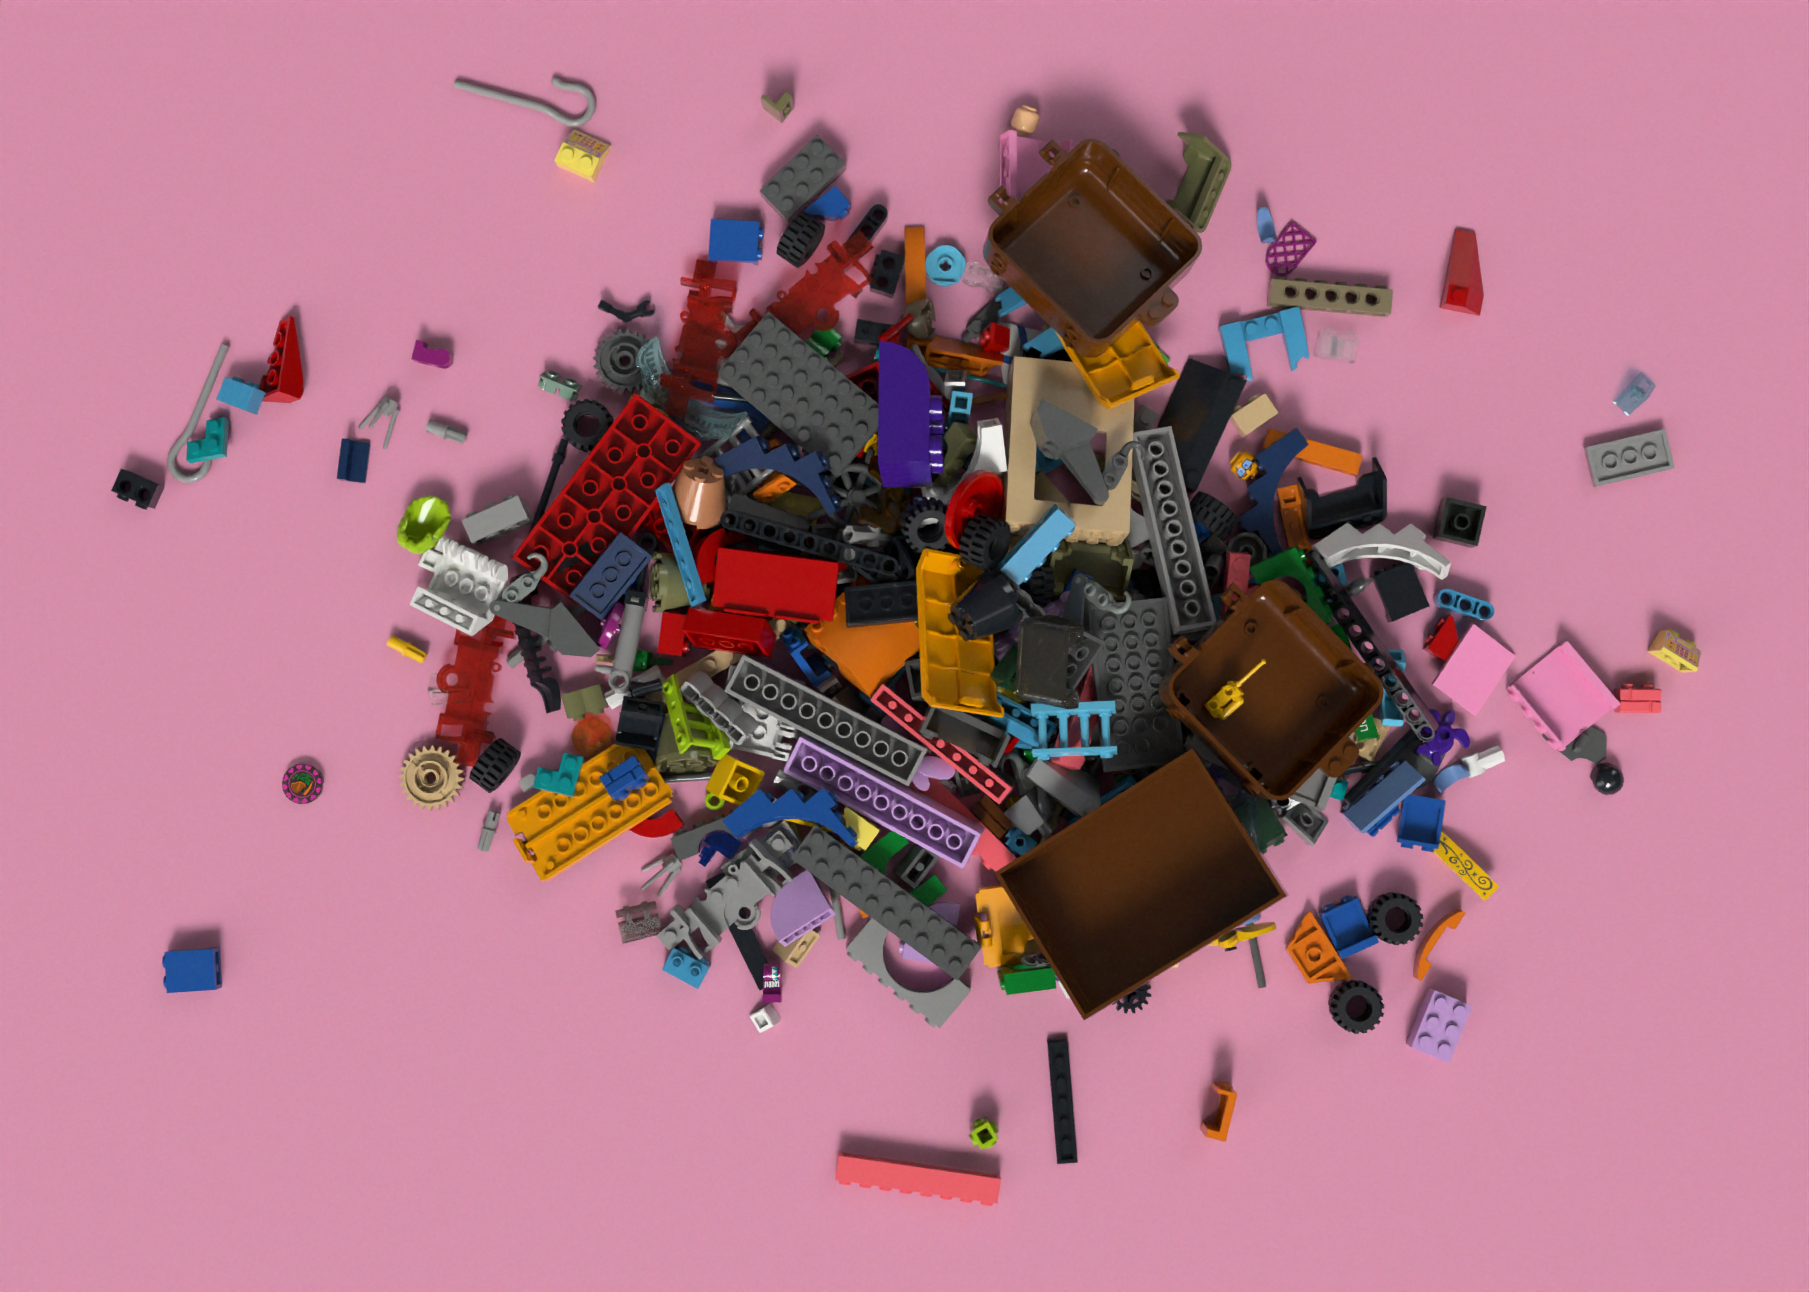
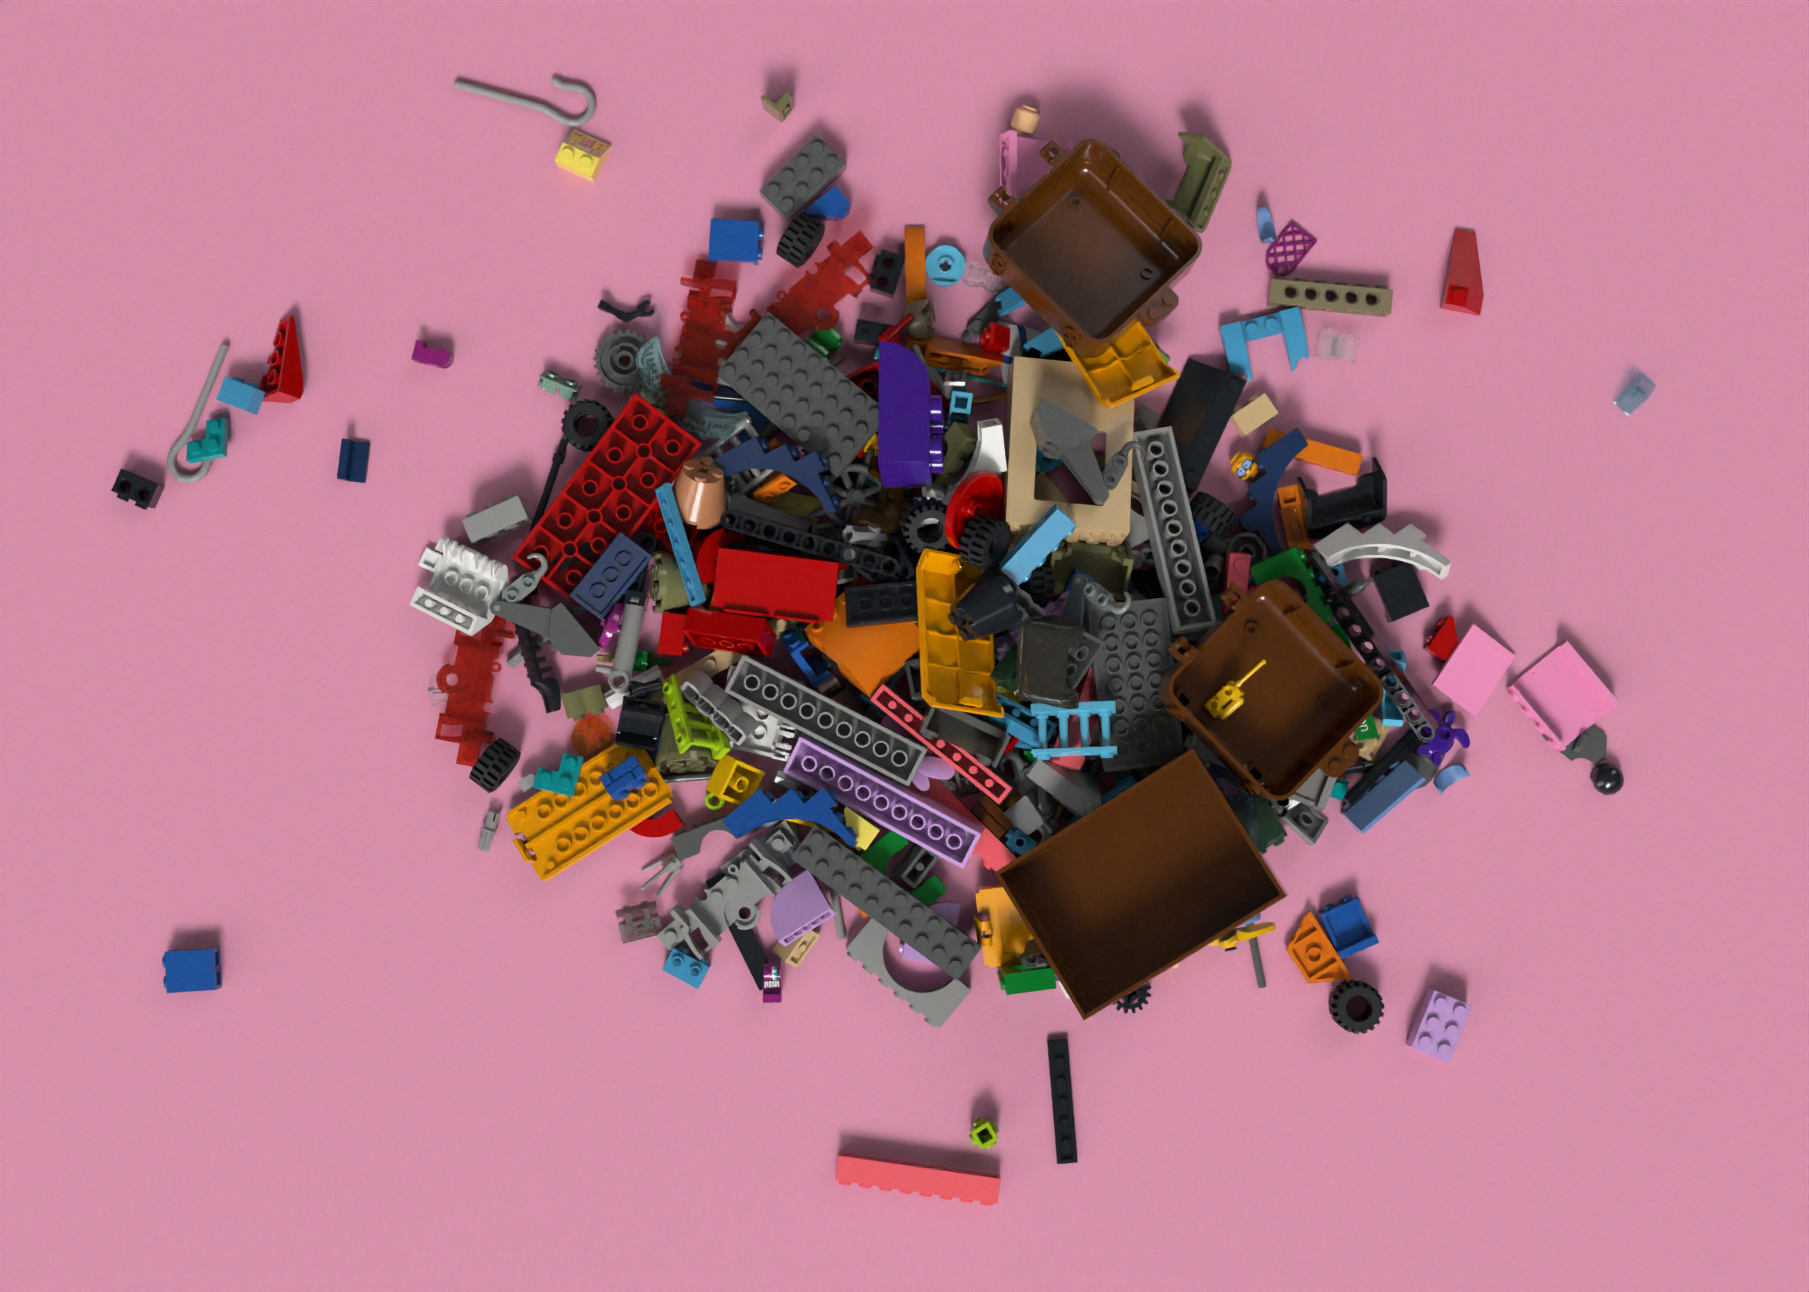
(302, 783): clear smoke tile -> none
(386, 408): light grey plant -> none
(407, 649): yellow axle -> none
(416, 779): tan gear -> none
(423, 524): lime hair -> none
(446, 431): light grey axle -> none
(721, 842): clear blue brick -> none
(765, 1018): white slope -> none
(872, 223): black beam -> none
(1220, 1128): orange panel -> none
(1383, 822): blue axle -> none
(1412, 918): black tyre -> none
(1421, 822): blue panel -> none
(1421, 965): orange slope -> none
(1454, 604): dark azure beam -> none
(1459, 522): pearl dark grey brick -> none
(1465, 868): yellow slope -> none
(1478, 762): white piece -> none
(1629, 458): light grey plate -> none
(1638, 699): coral brick -> none
(1675, 651): light yellow slope -> none

